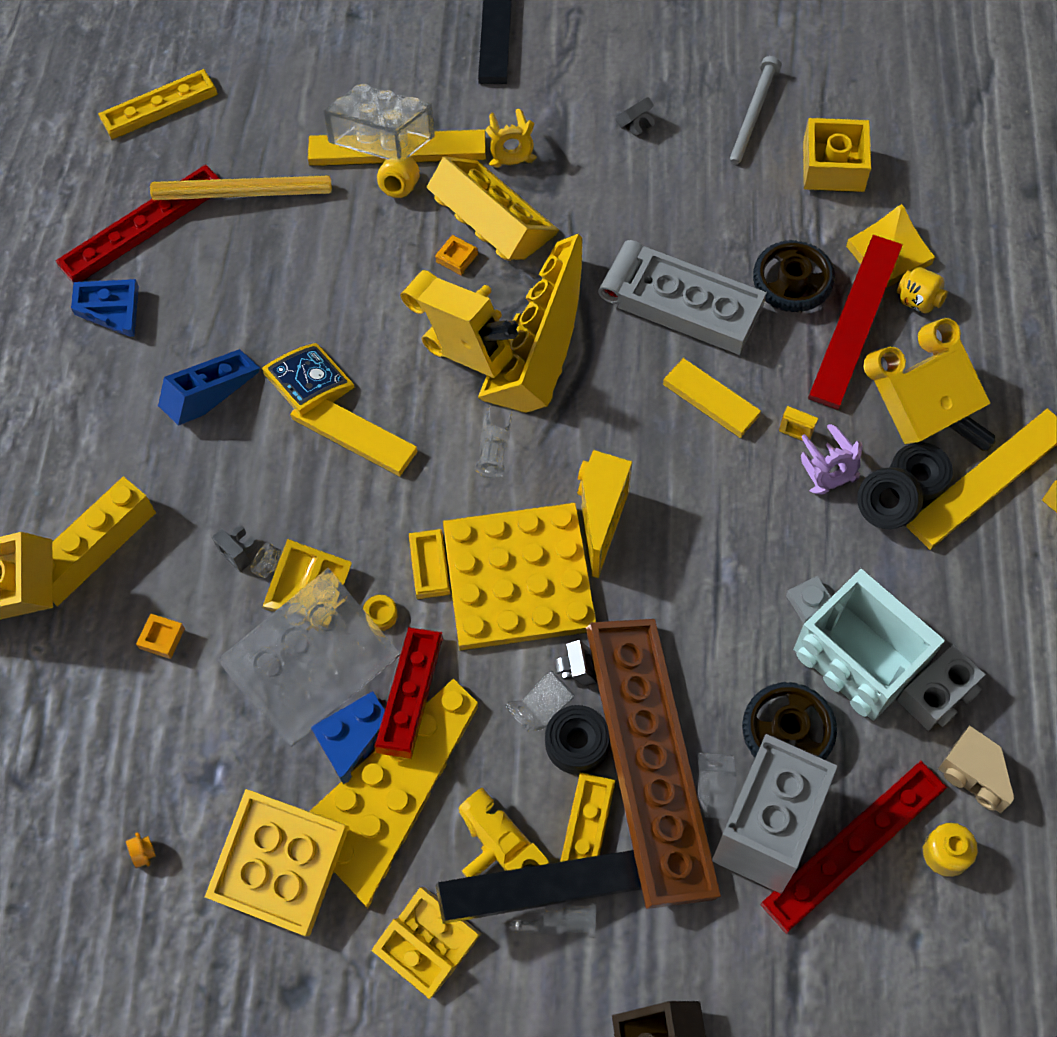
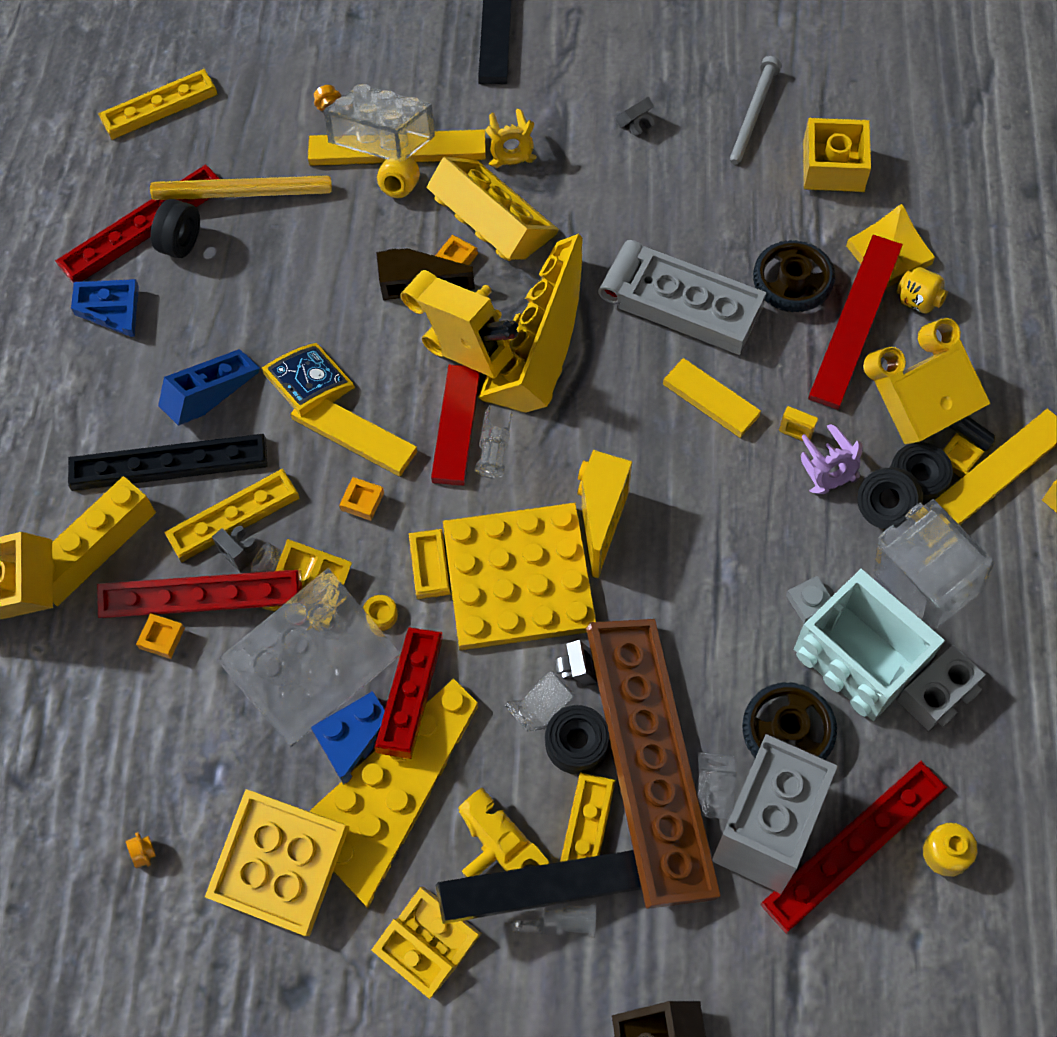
(167, 461): none -> black tile
(175, 228): none -> black tyre
(197, 593): none -> red tile
(237, 510): none -> yellow tile
(325, 96): none -> light orange plate
(361, 498): none -> light orange plate
(401, 266): none -> dark brown slope
(455, 426): none -> red tile
(931, 564): none -> clear container
(962, 455): none -> yellow tile
(980, 768): tan slope -> none

